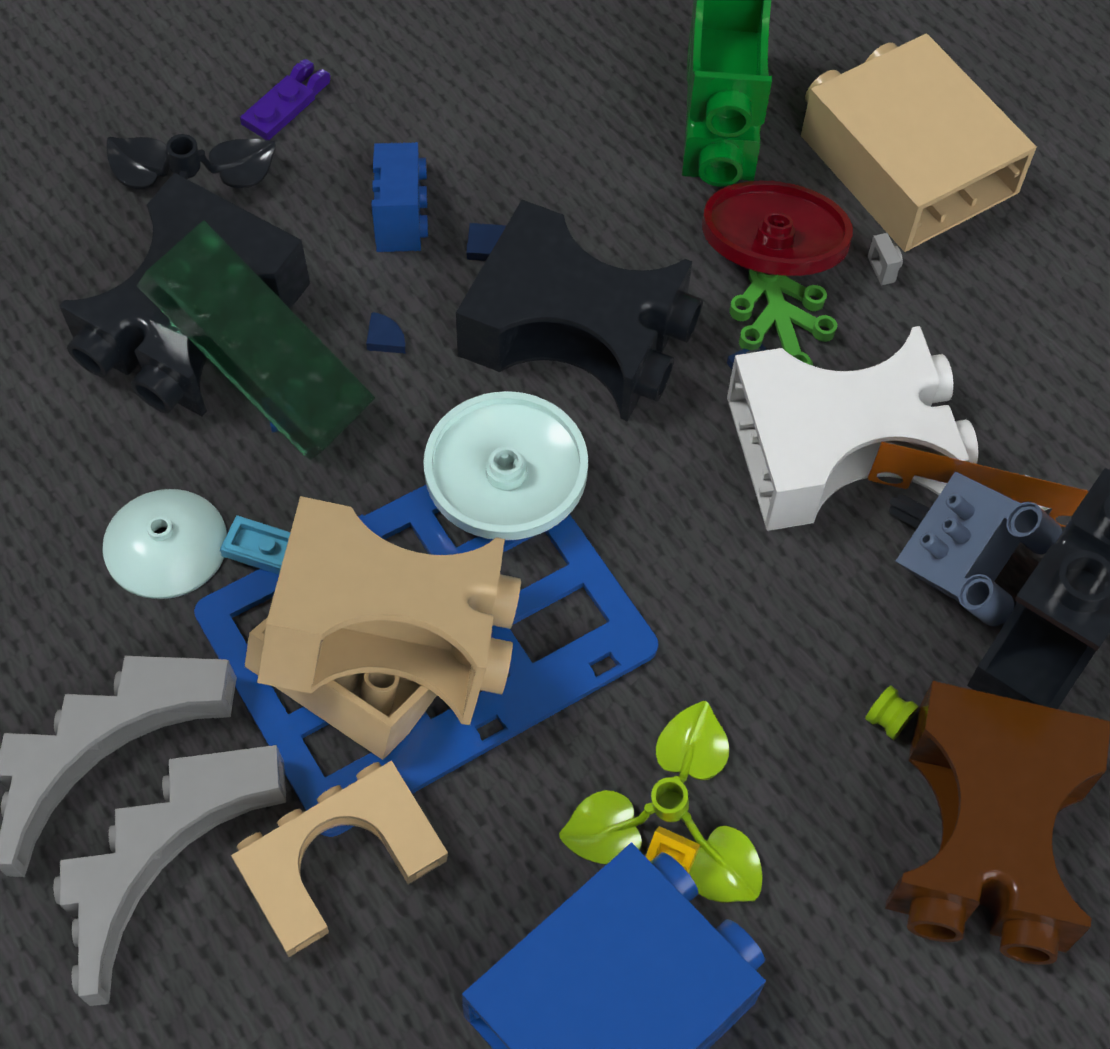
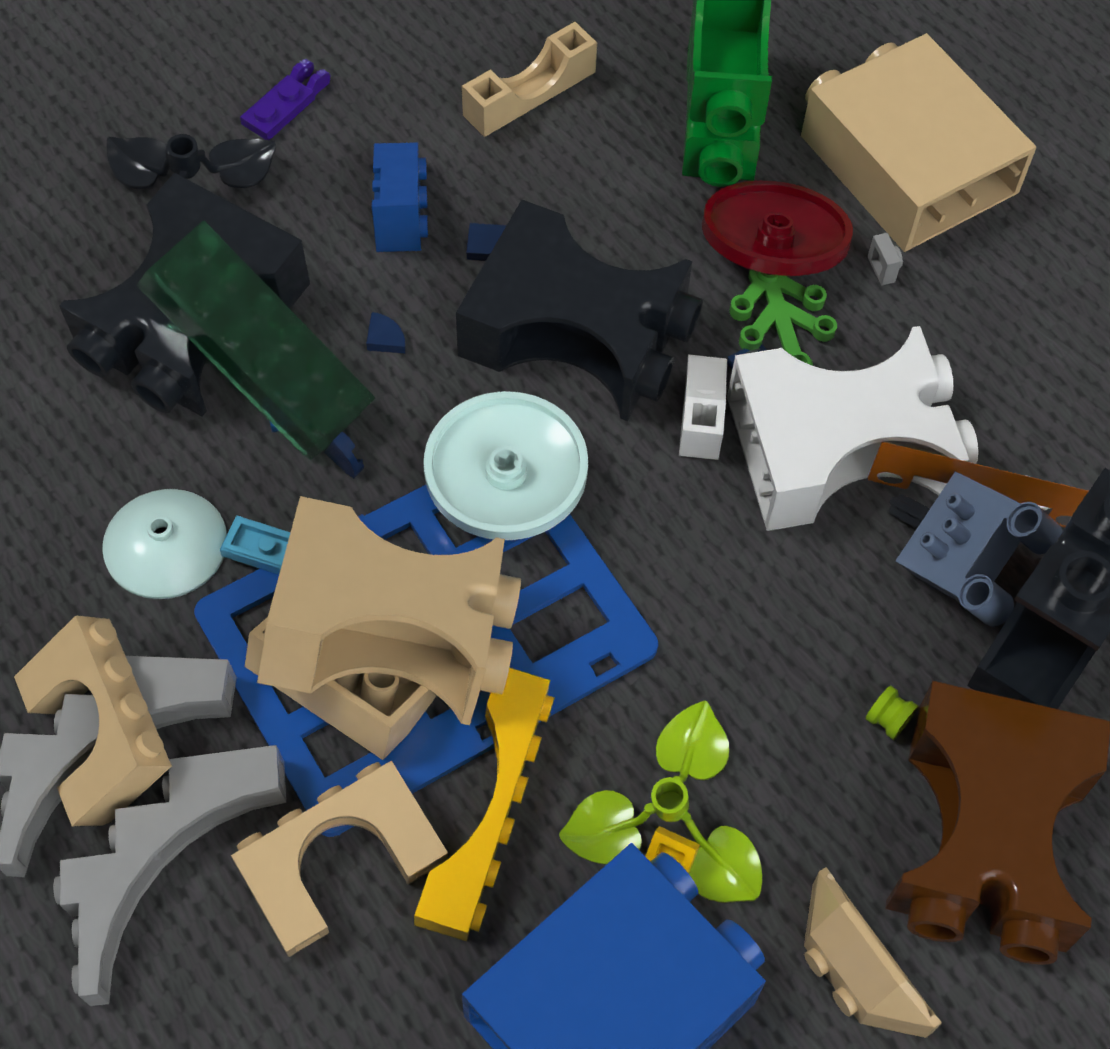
(127, 747): none -> tan arch
(341, 453): none -> dark blue tile
(455, 887): none -> yellow arch
(563, 62): none -> tan arch
(703, 407): none -> white slope
(859, 965): none -> tan wedge

